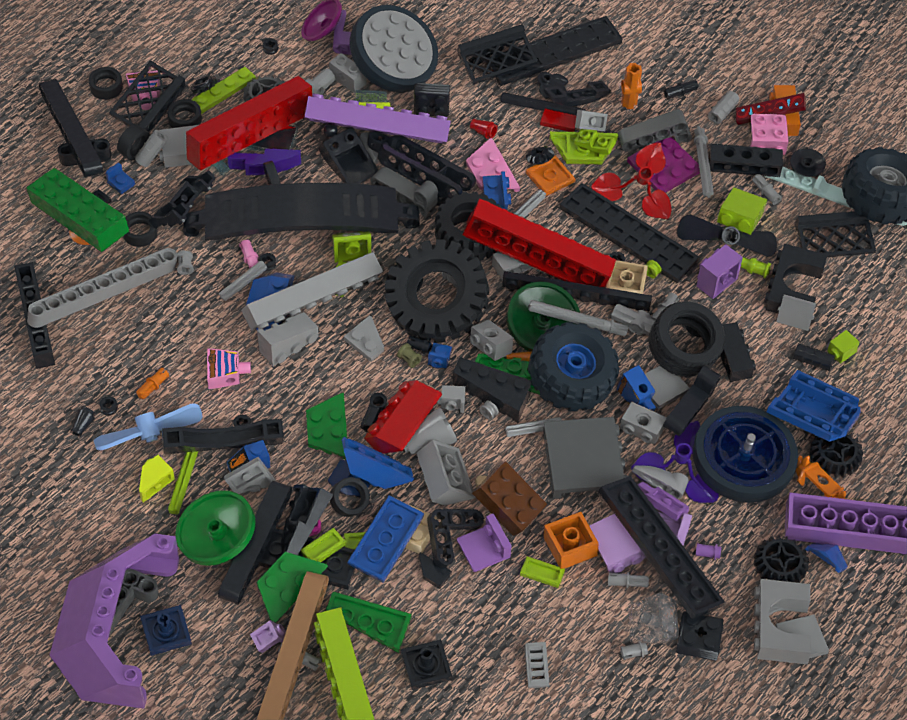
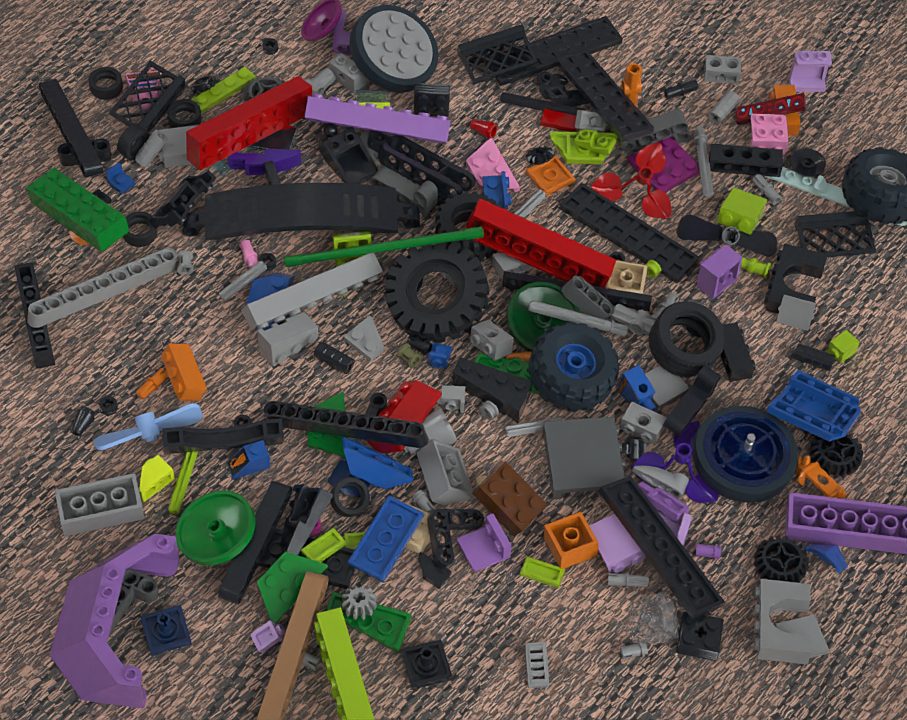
(99, 504): none -> light grey brick
(183, 372): none -> orange brick
(224, 368): bright pink torso -> none
(249, 477): light grey wing -> none
(334, 357): none -> black axle
(348, 424): none -> black beam
(352, 599): none -> light grey gear
(423, 502): none -> light grey pin
(466, 234): none -> green piece
(587, 298): none -> dark grey beam
(604, 95): none -> black plate
(634, 447): none -> black gear
(722, 69): none -> light grey brick
(810, 70): none -> lavender panel

